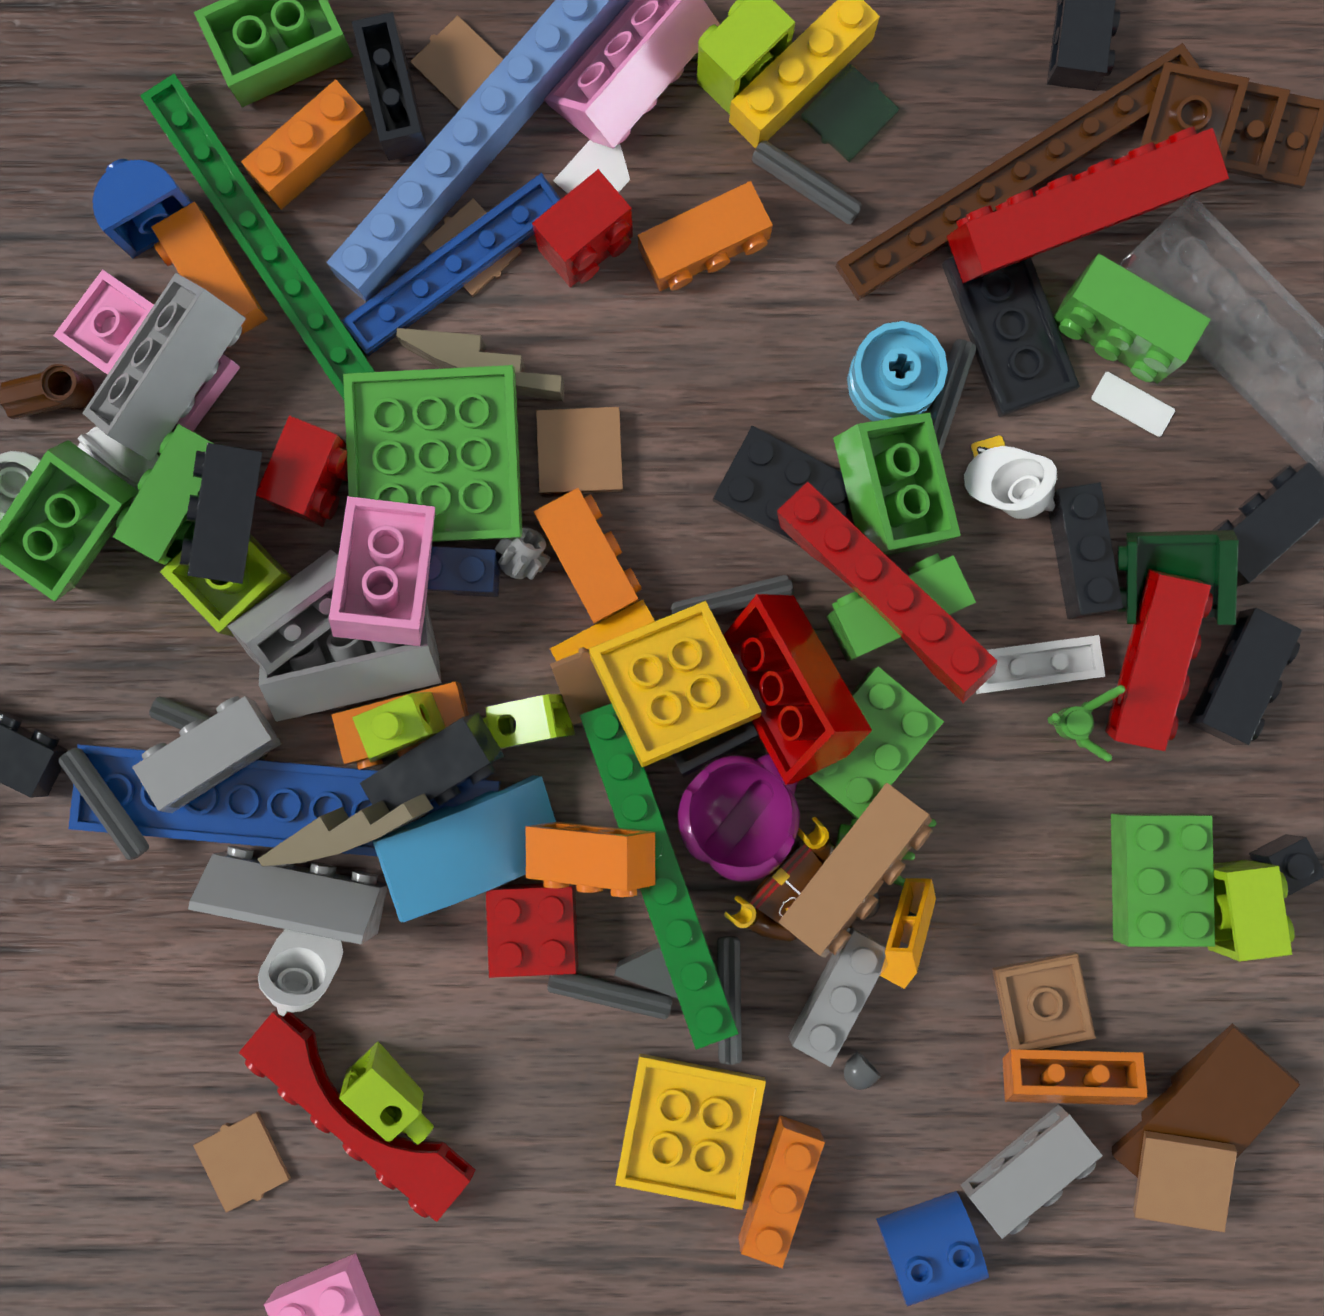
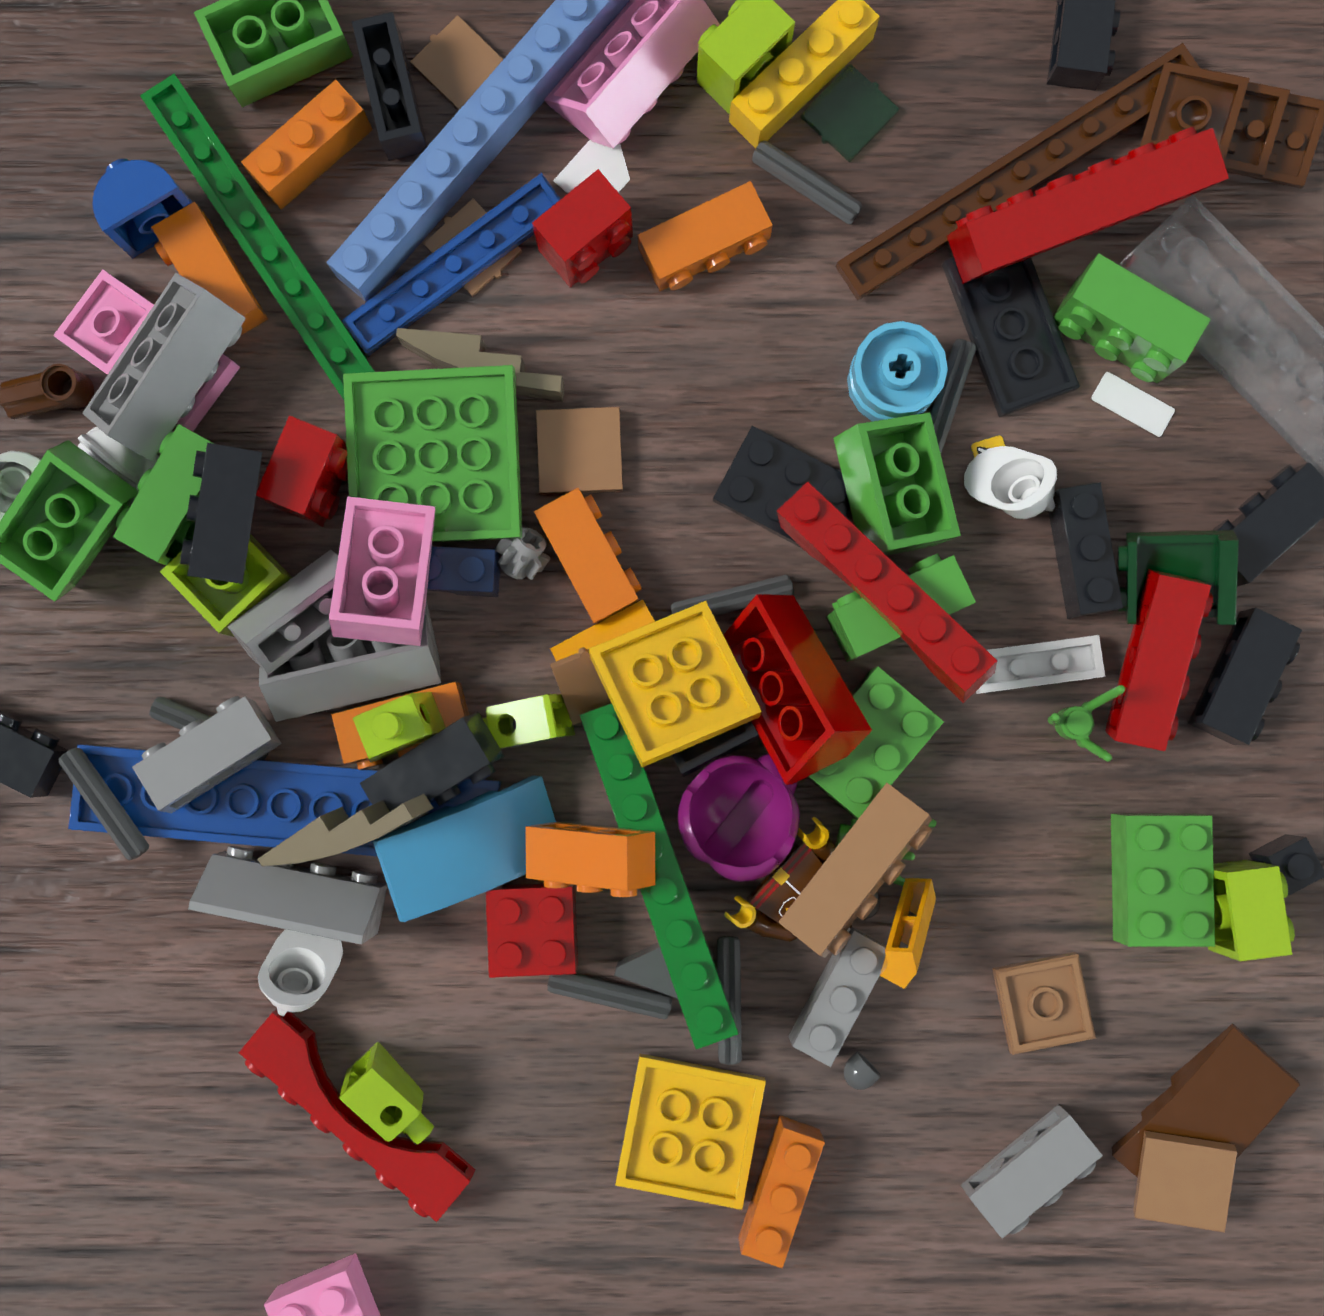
(242, 1161): medium nougat piece -> none
(932, 1248): blue brick -> none
(1074, 1077): orange brick -> none

